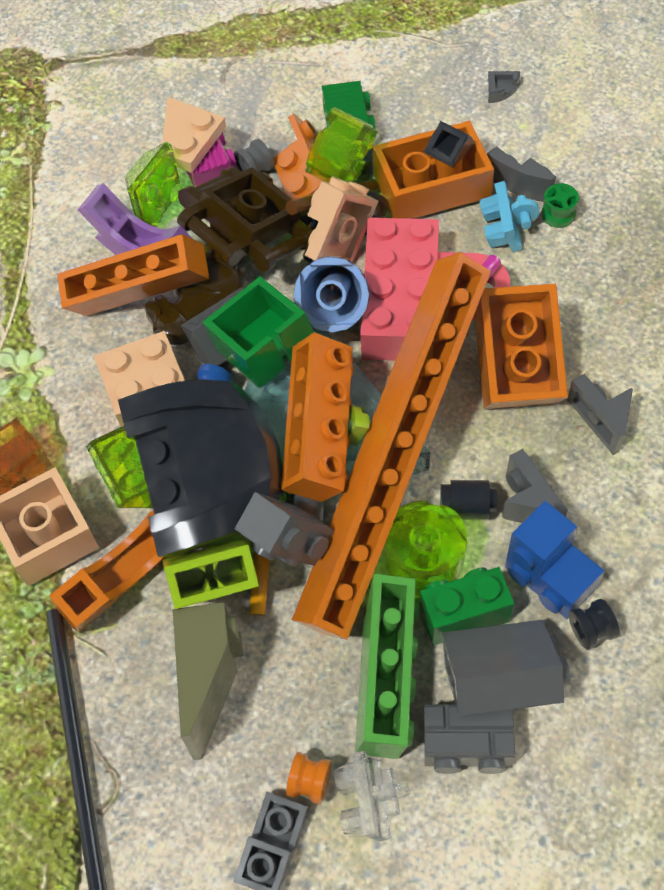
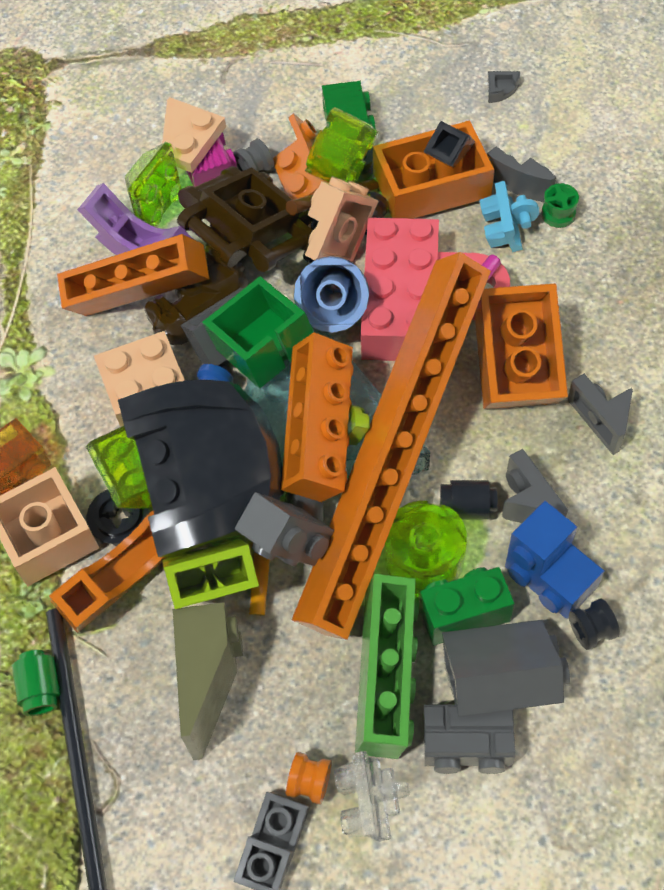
(36, 683): none -> green brick
(103, 528): none -> black gear

